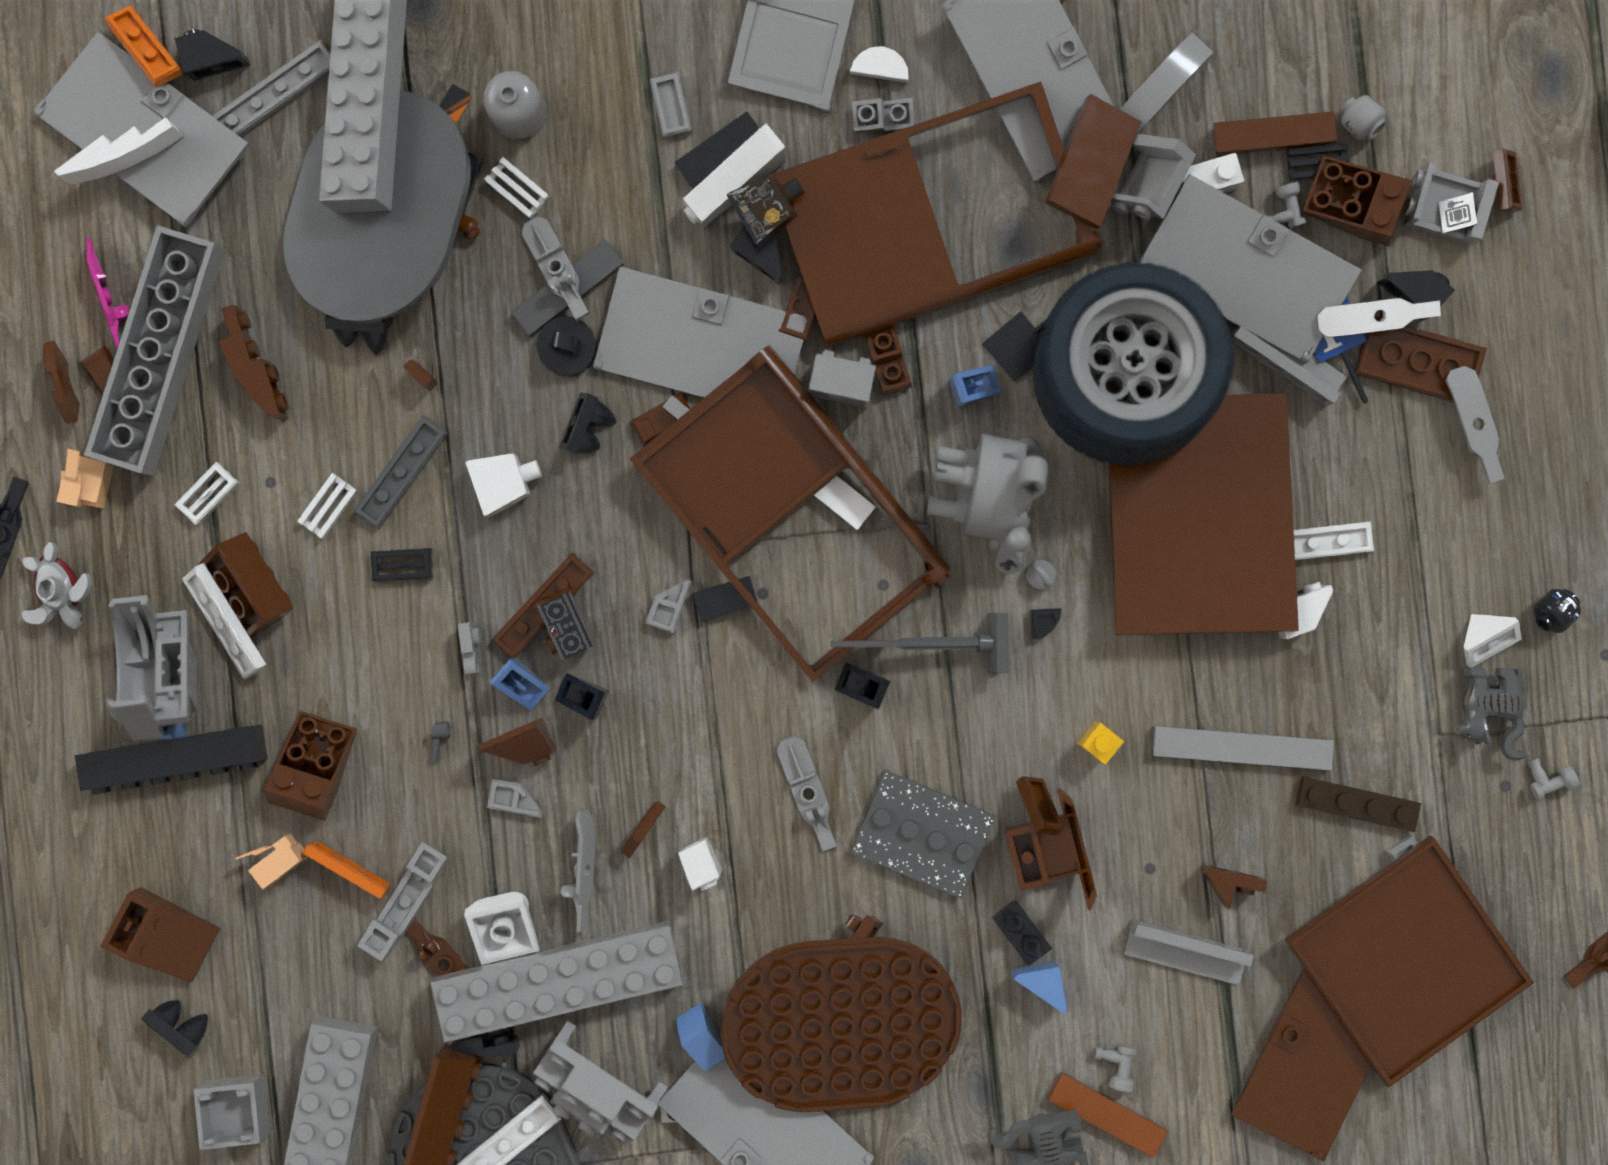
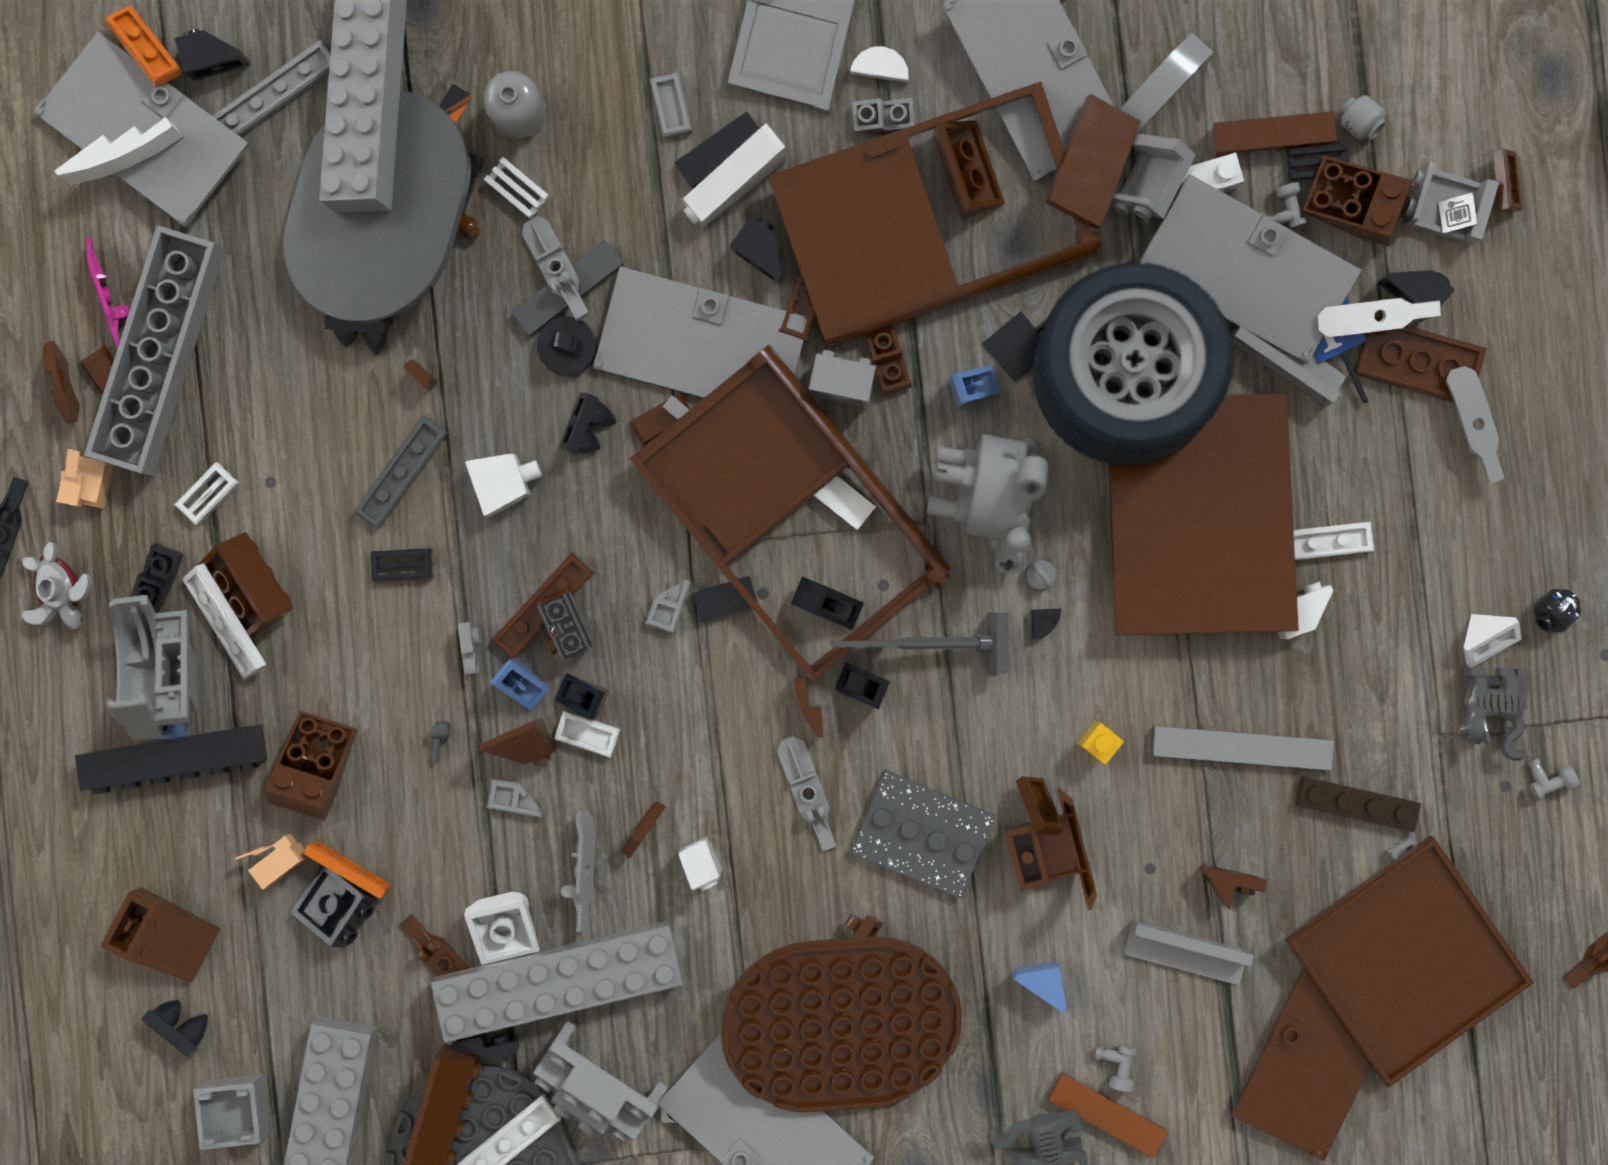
(158, 575): none -> black slope
(254, 375): reddish brown slope -> none
(312, 526): white tile -> none
(333, 907): none -> black plate
(404, 903): light grey slope -> none
(587, 734): none -> white tile
(700, 1037): medium blue slope -> none
(766, 206): torso -> none
(811, 713): none -> reddish brown slope
(827, 603): none -> black slope
(967, 167): none -> reddish brown slope
(1021, 932): black tile -> none

